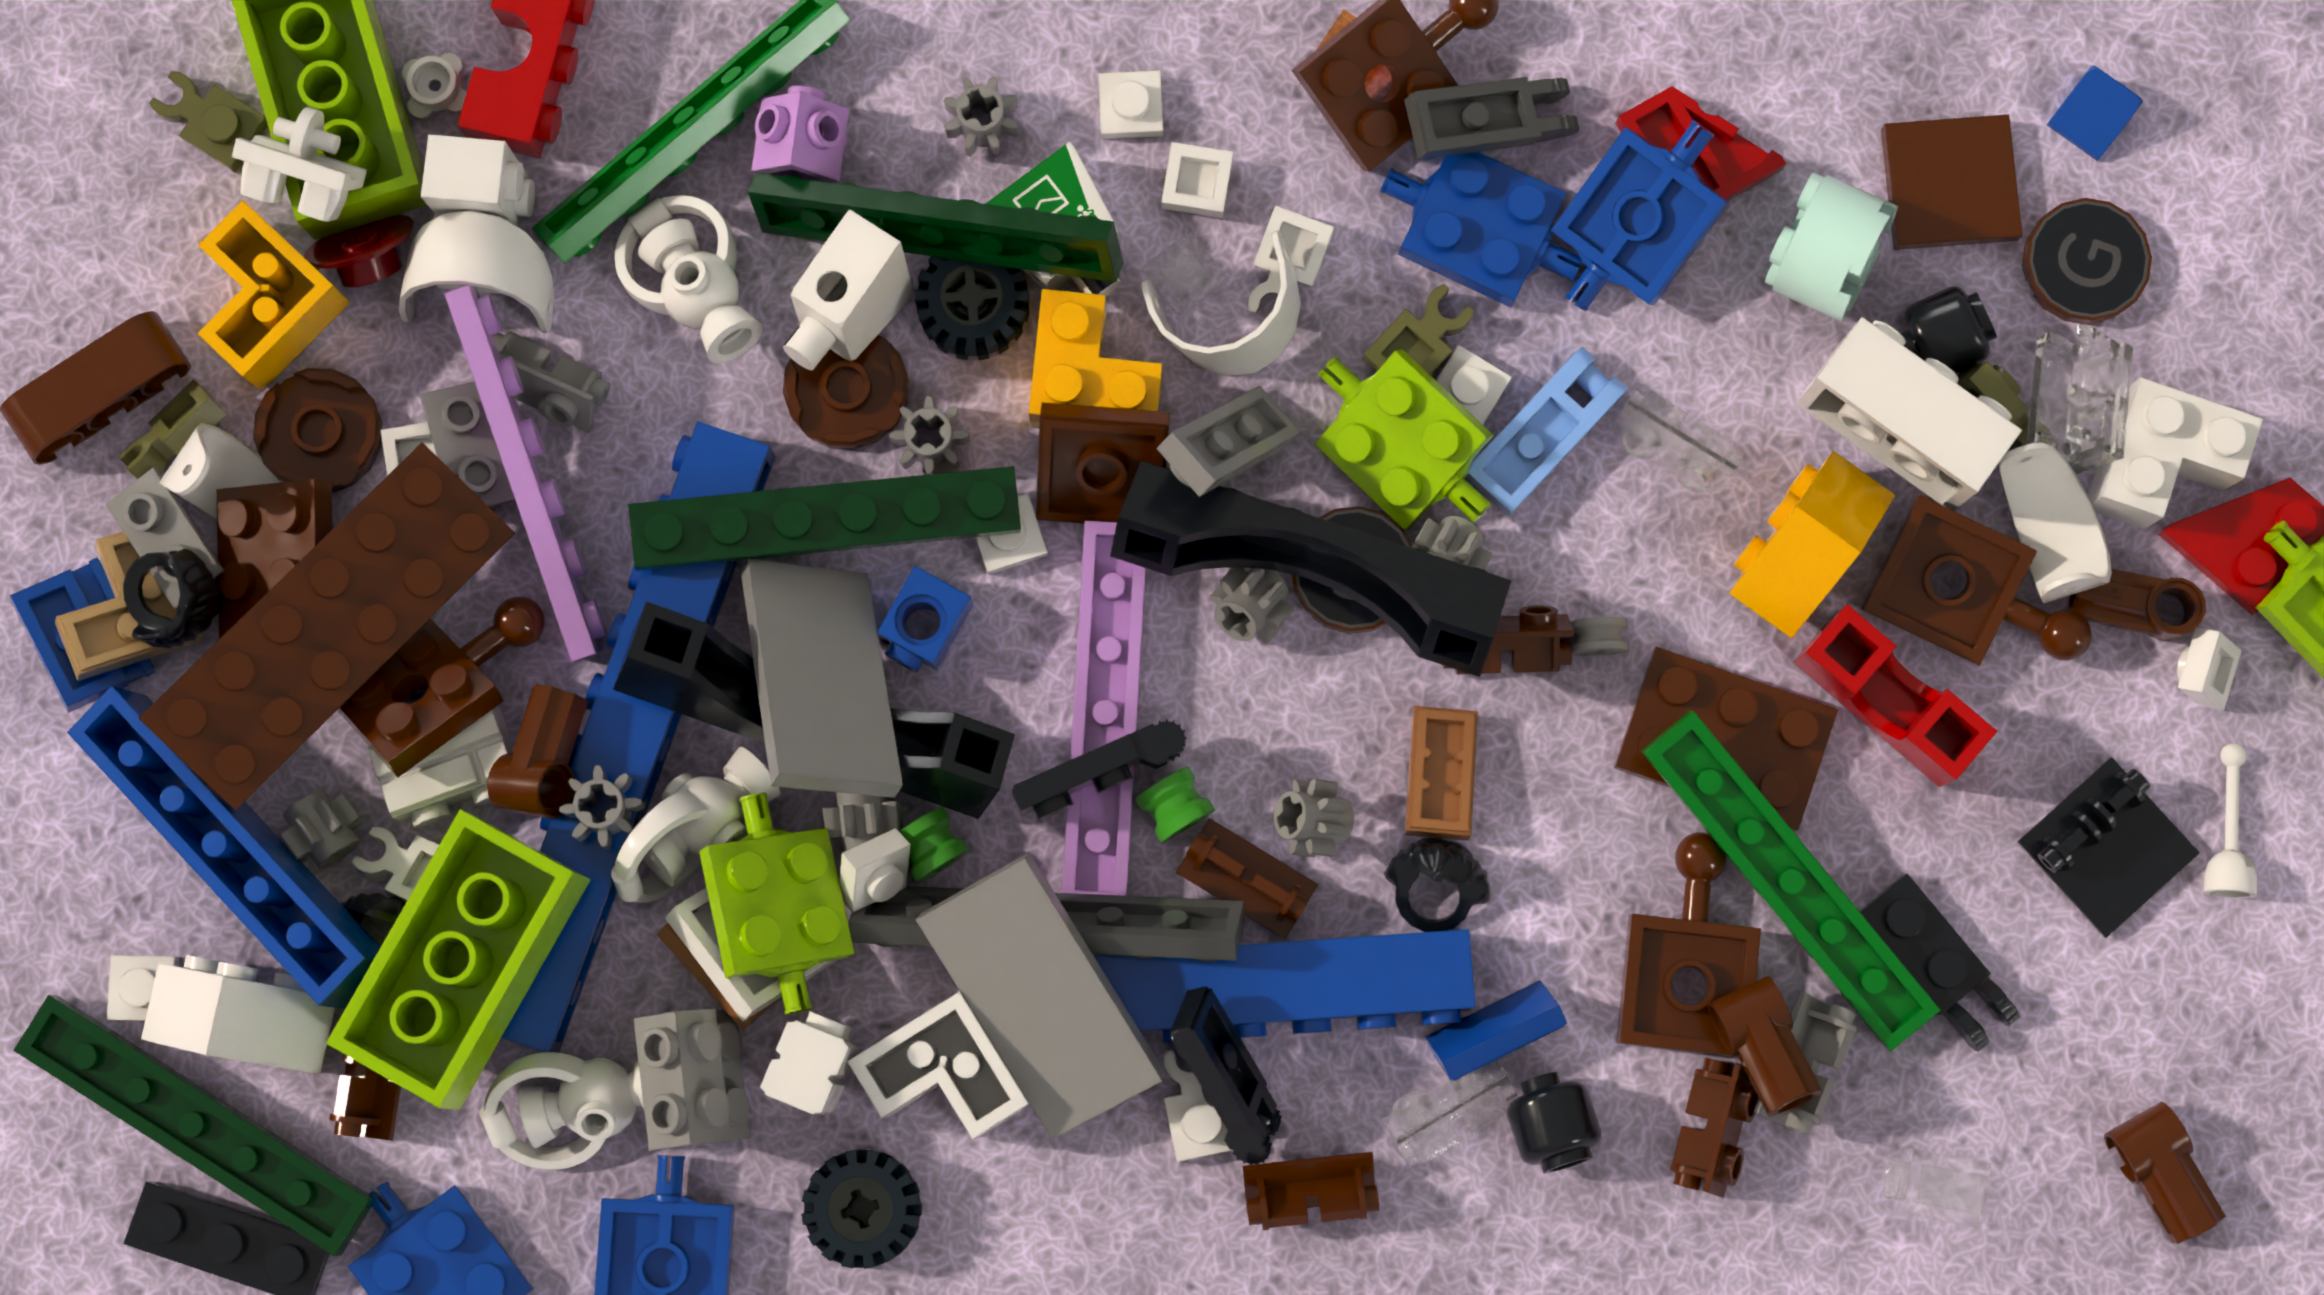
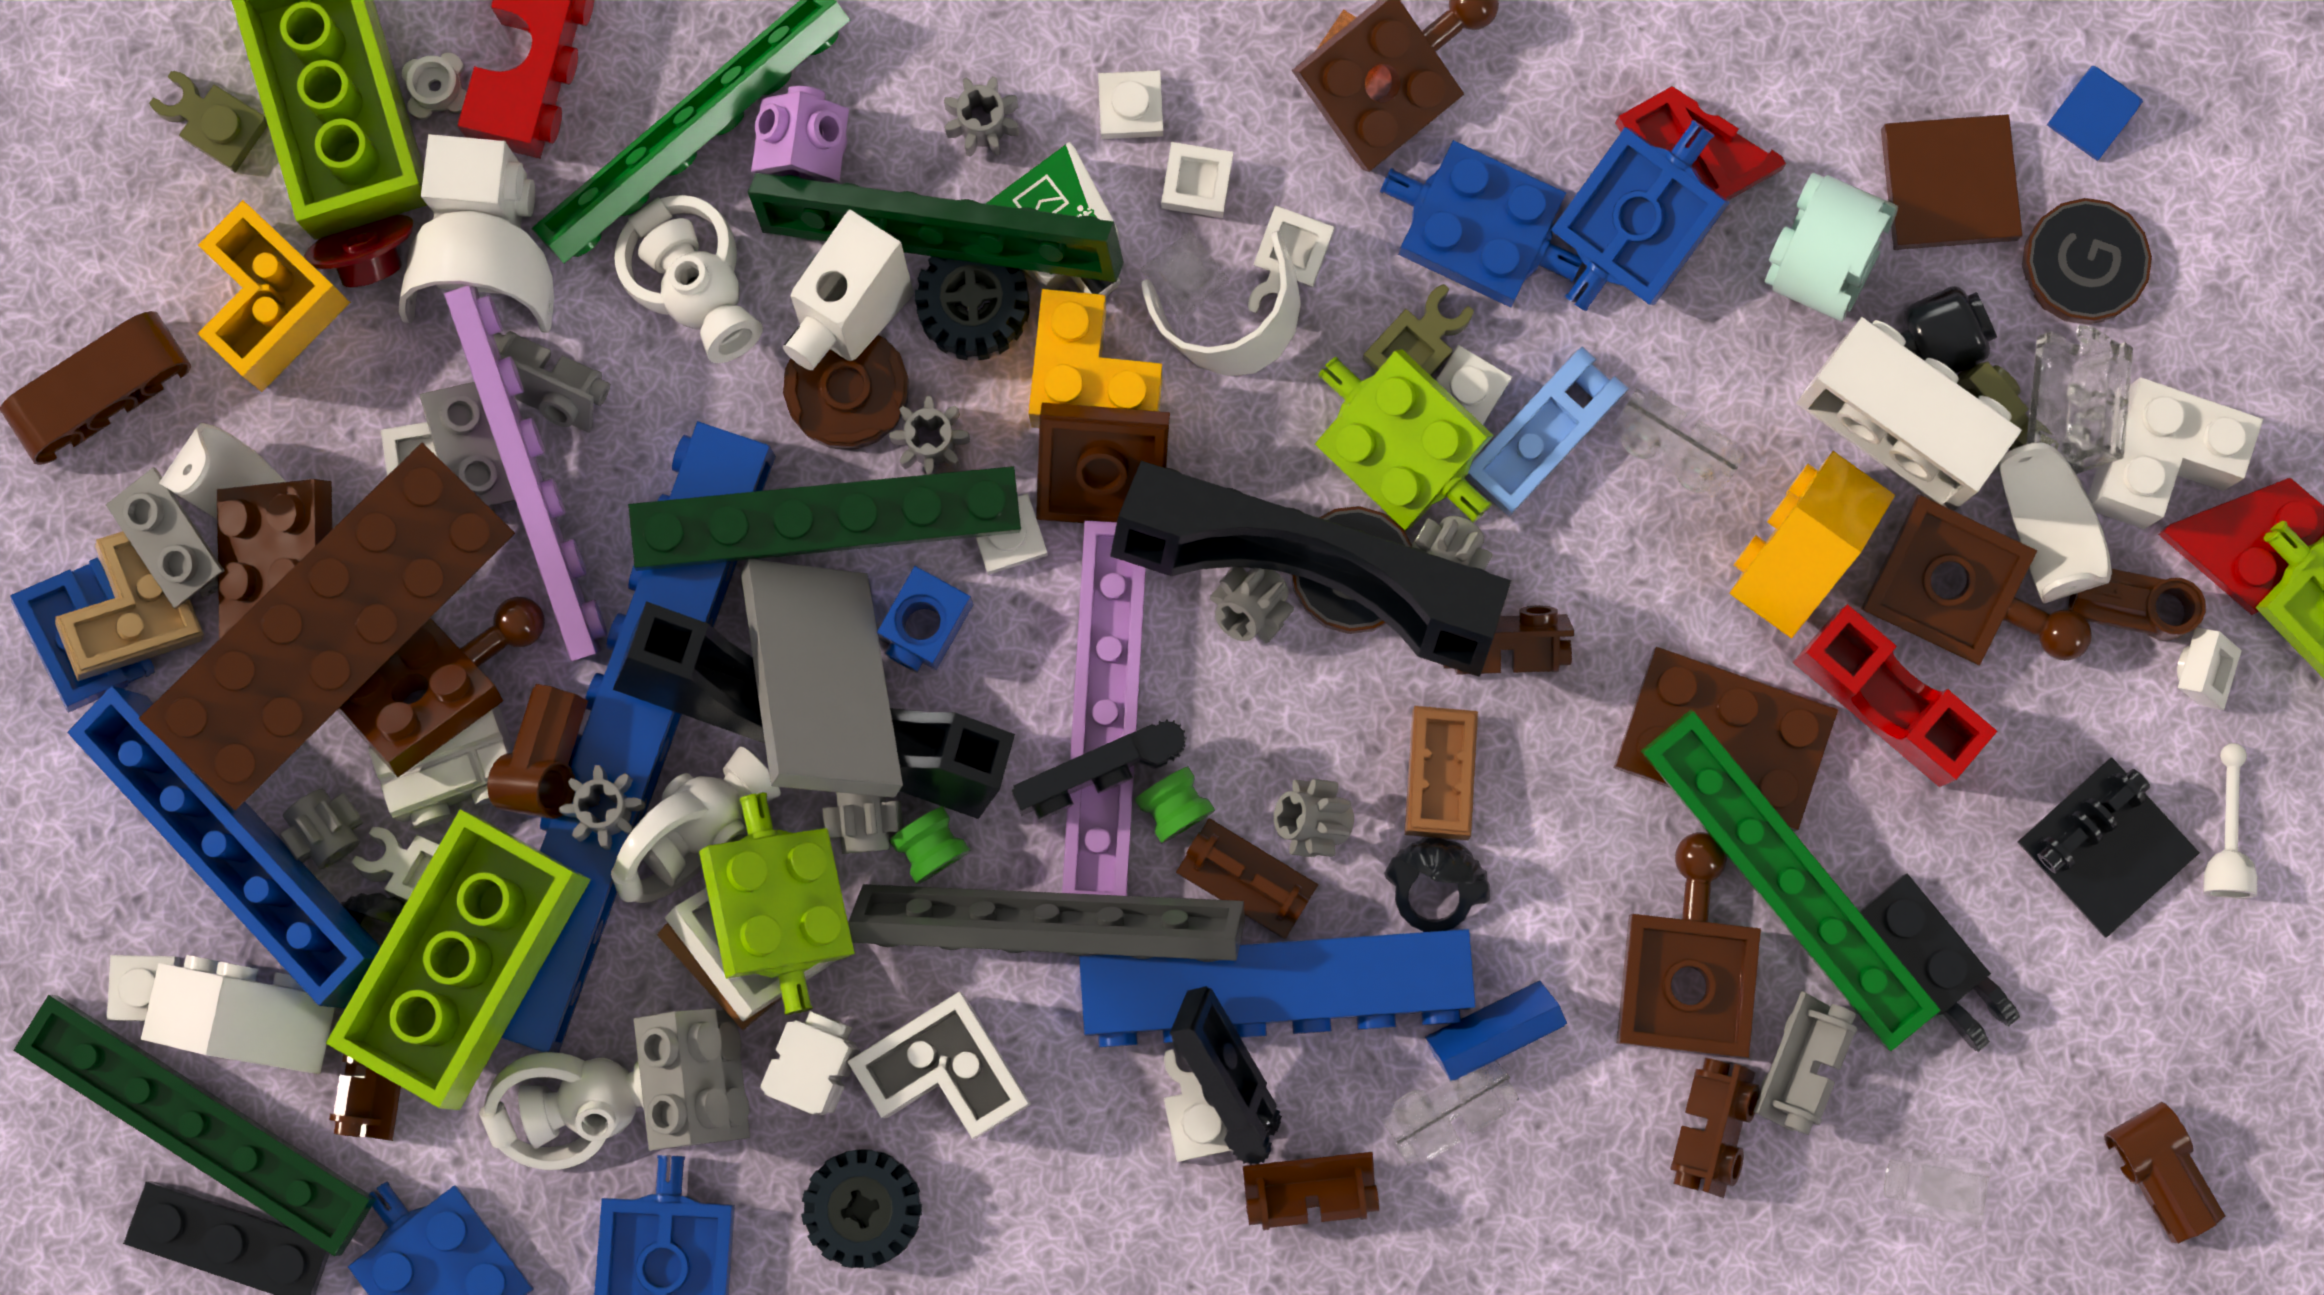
(172, 429): olive plate -> none
(196, 604): black piece -> none
(270, 161): white hips -> none
(315, 445): reddish brown tile -> none
(874, 870): white plate -> none
(1041, 996): light grey tile -> none
(1228, 441): light grey plate -> none
(1486, 116): dark grey hinge -> none
(1553, 1123): black head -> none
(1599, 636): light grey bush -> none
(1758, 1029): reddish brown piece -> none

